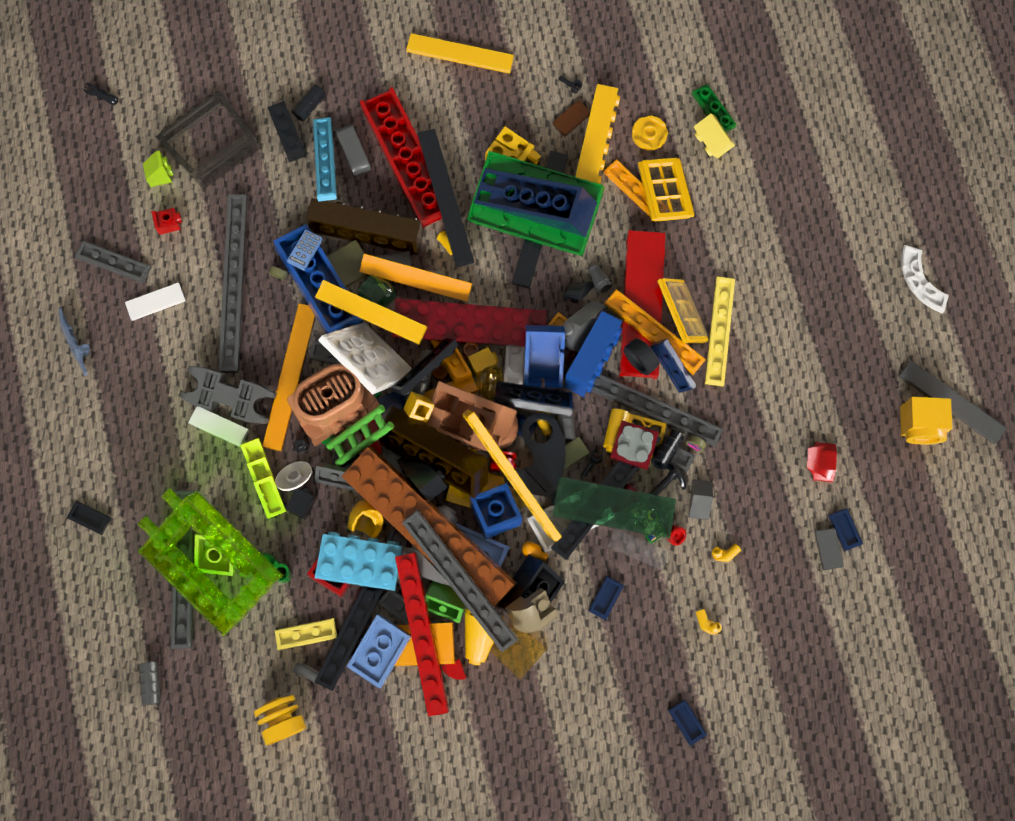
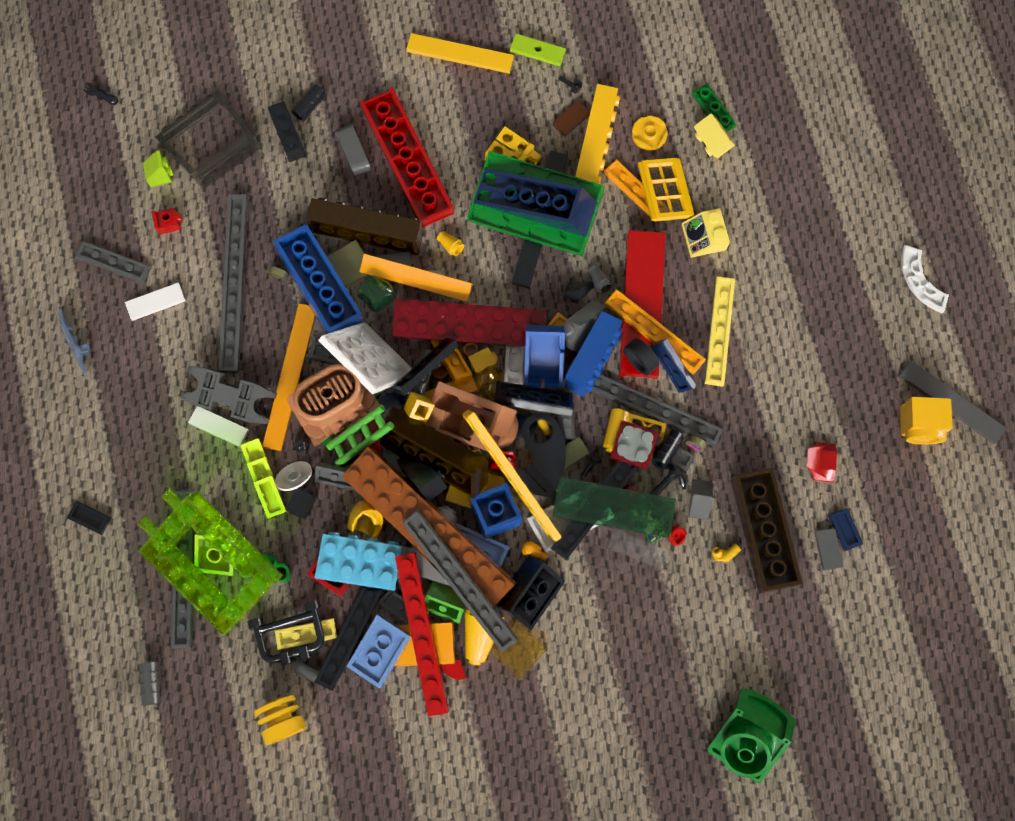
(304, 250): medium blue tile -> none
(304, 652): none -> black bar
(324, 159): medium azure tile -> none
(371, 312): yellow tile -> none
(445, 198): black tile -> none
(531, 613): dark tan brick -> none
(547, 52): none -> lime tile
(606, 598): dark blue tile -> none
(683, 311): clear piece -> none
(687, 722): dark blue tile -> none
(706, 233): none -> light yellow slope
(707, 625): yellow arm -> none
(753, 736): none -> green piece
(766, 530): none -> dark brown brick

